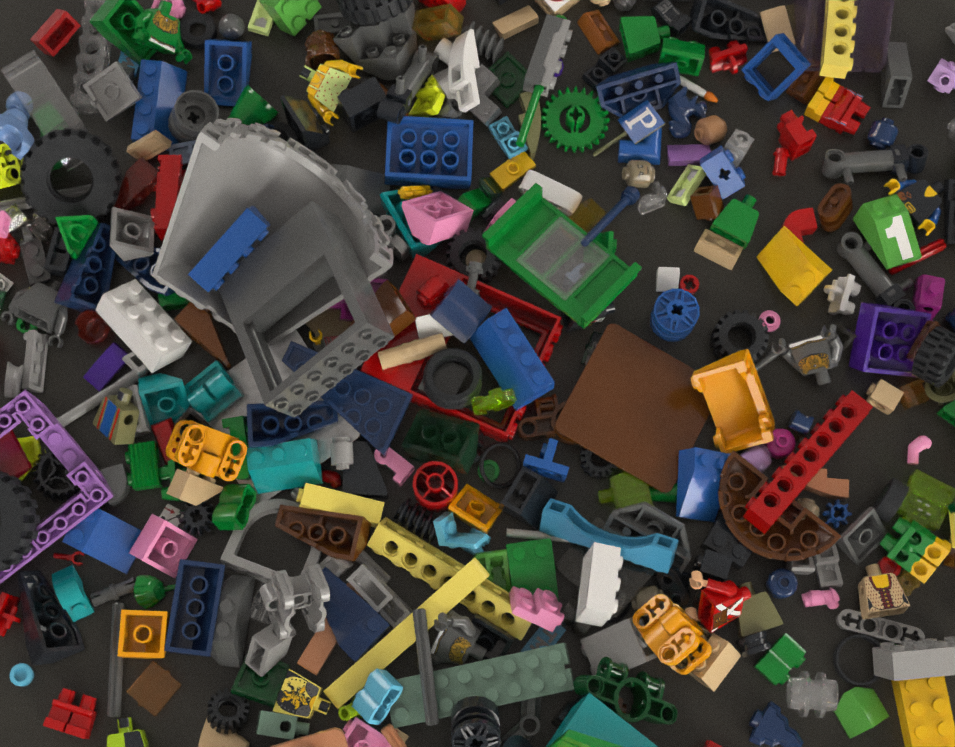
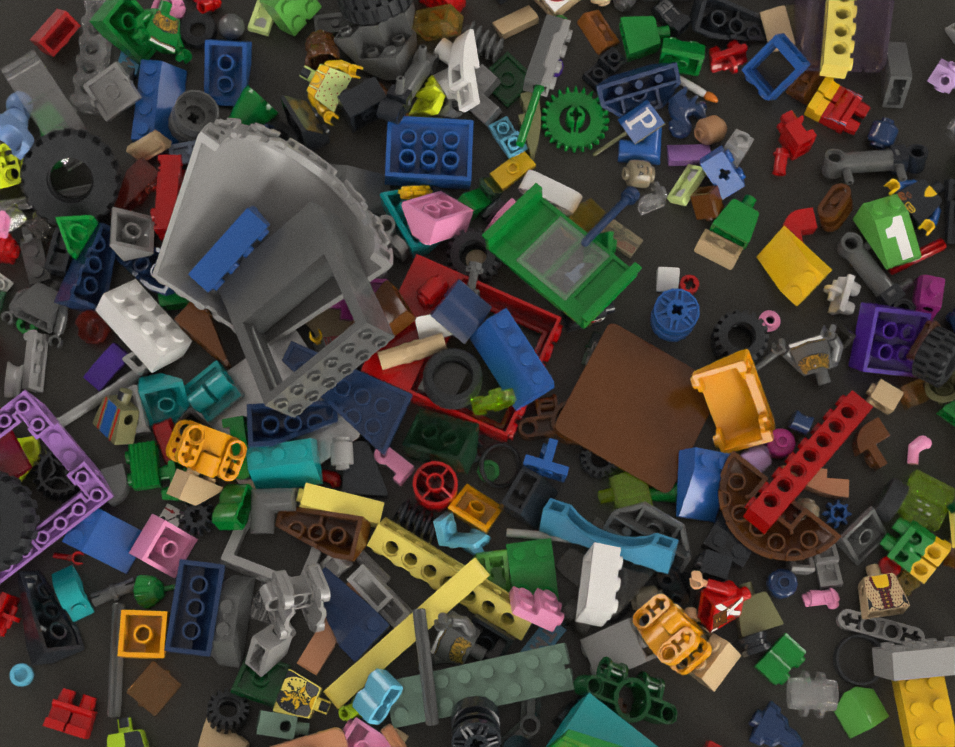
(265, 503): none -> dark grey brick
(626, 240): none -> dark tan tile
(866, 440): none -> reddish brown brick

